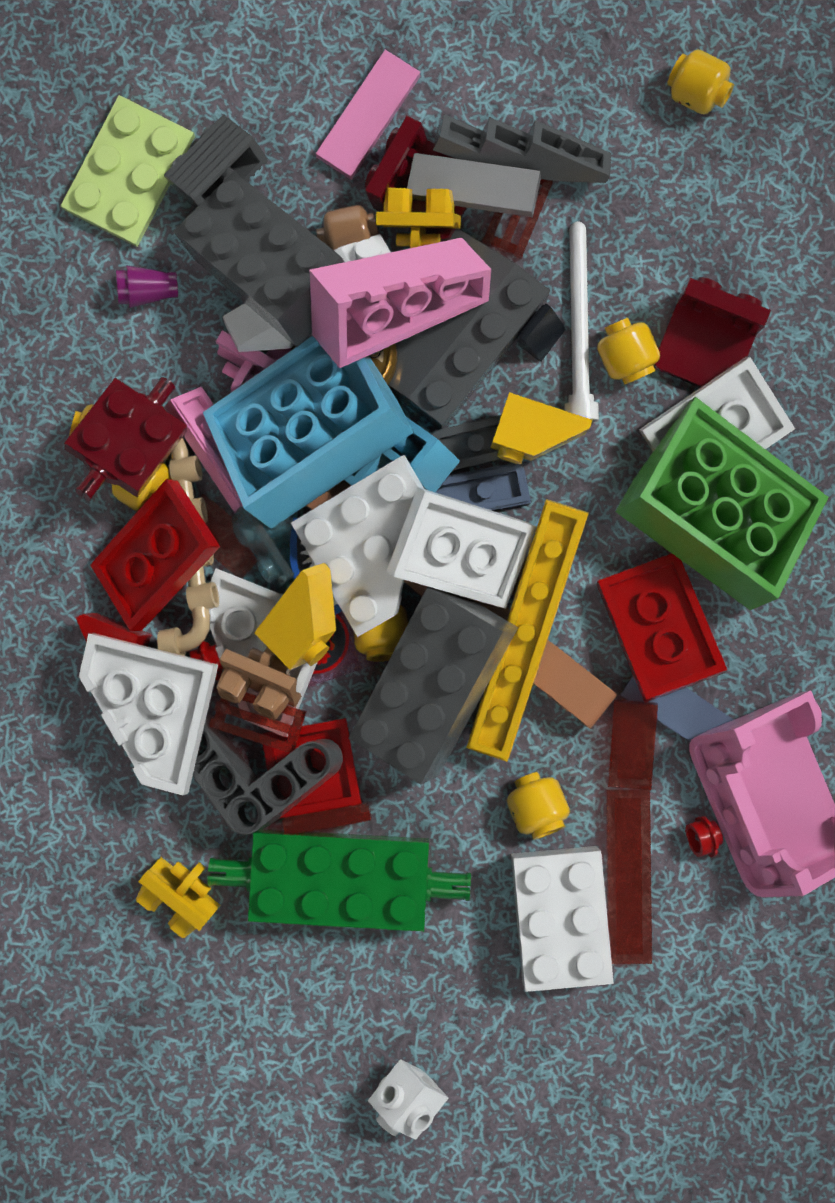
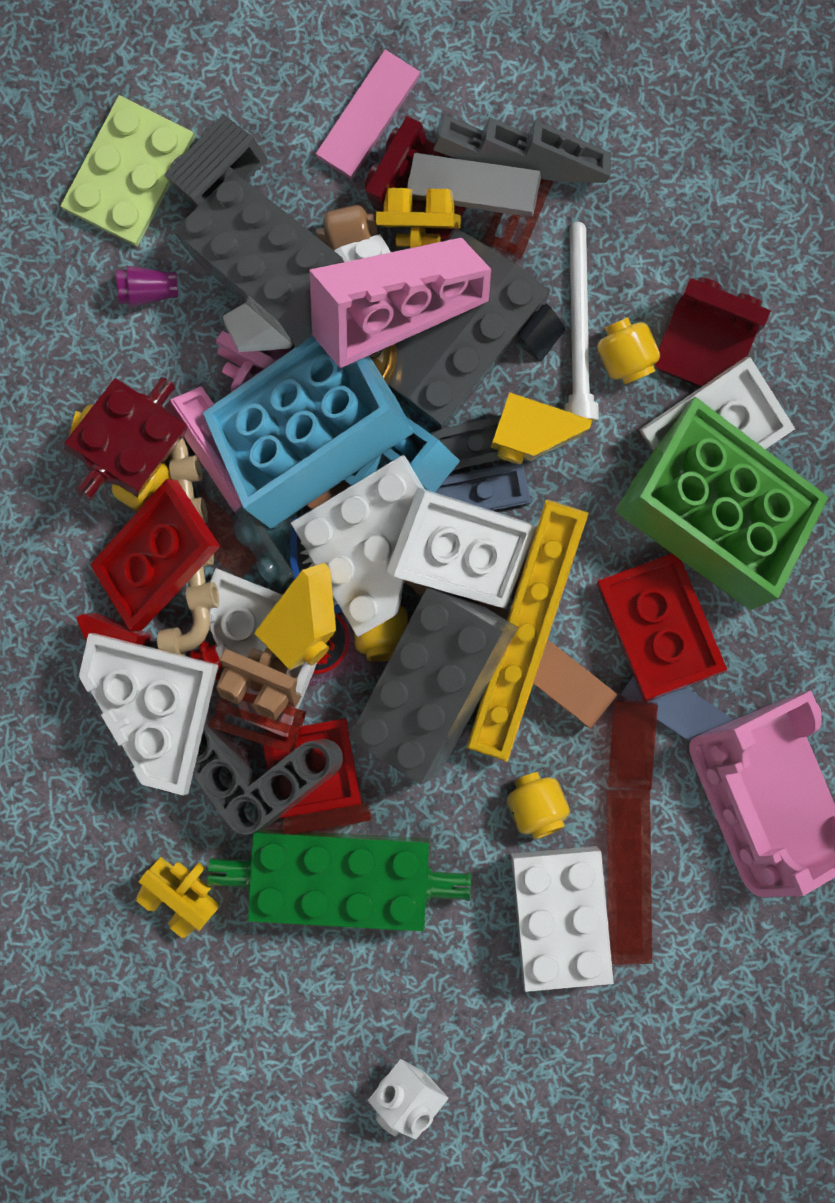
(700, 82): yellow head -> none
(708, 834): red plate -> none

